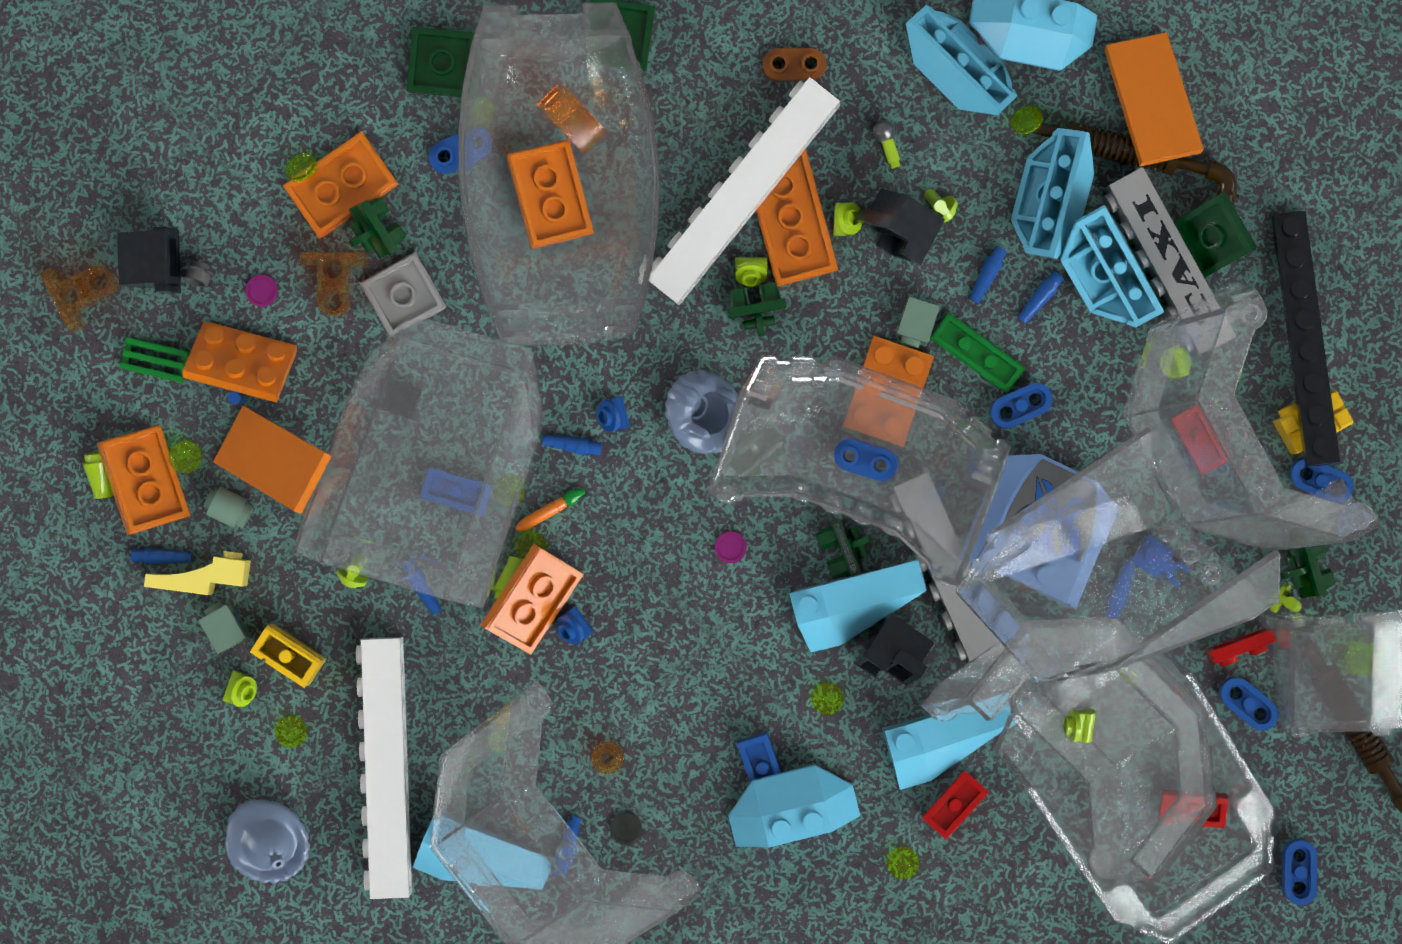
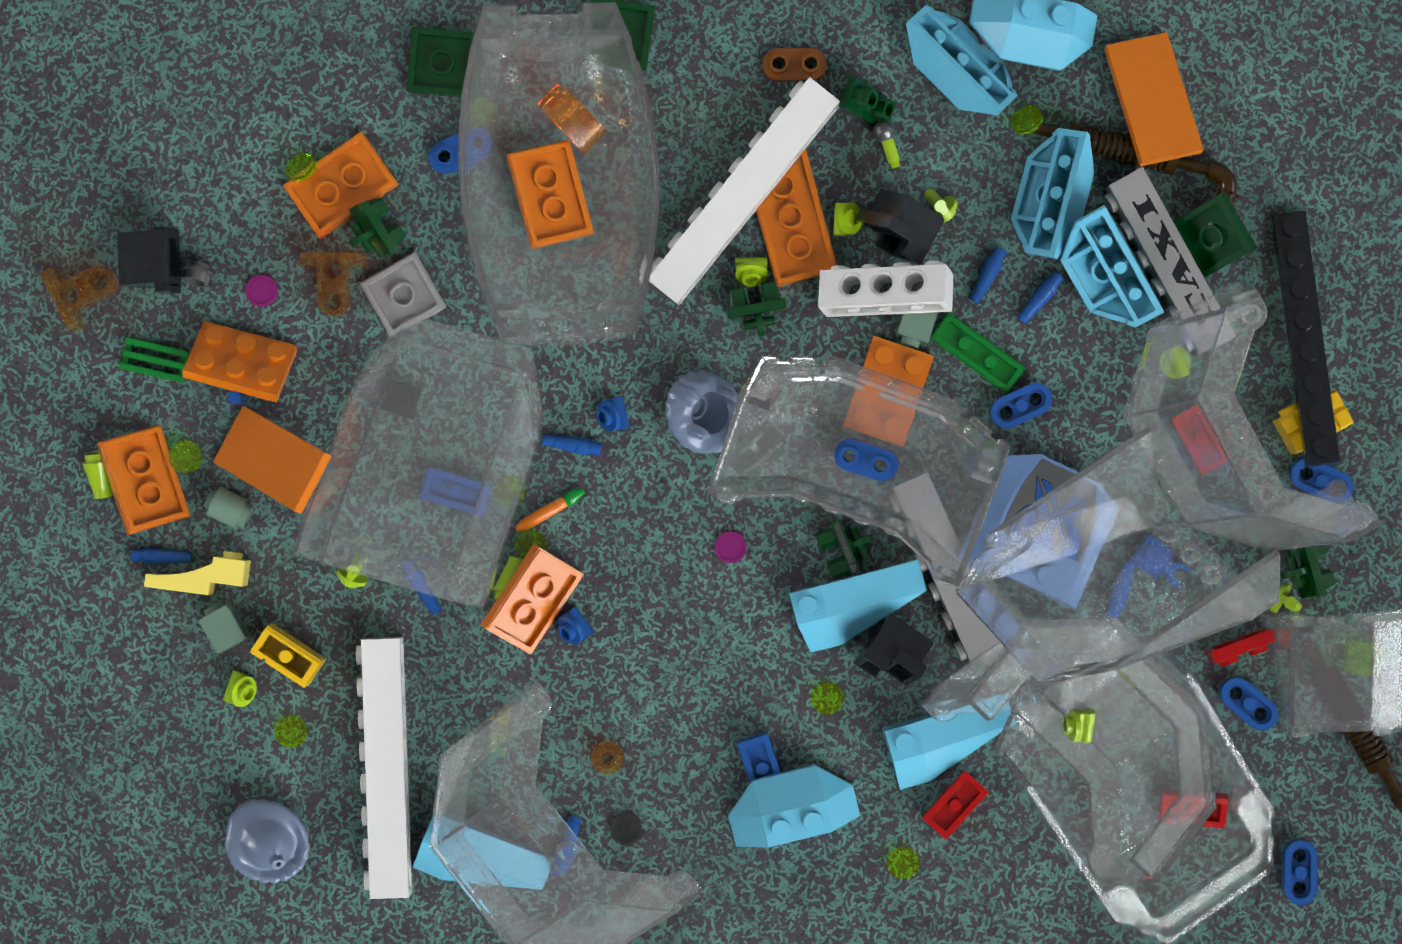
(865, 102): none -> dark green hips
(934, 295): none -> white brick

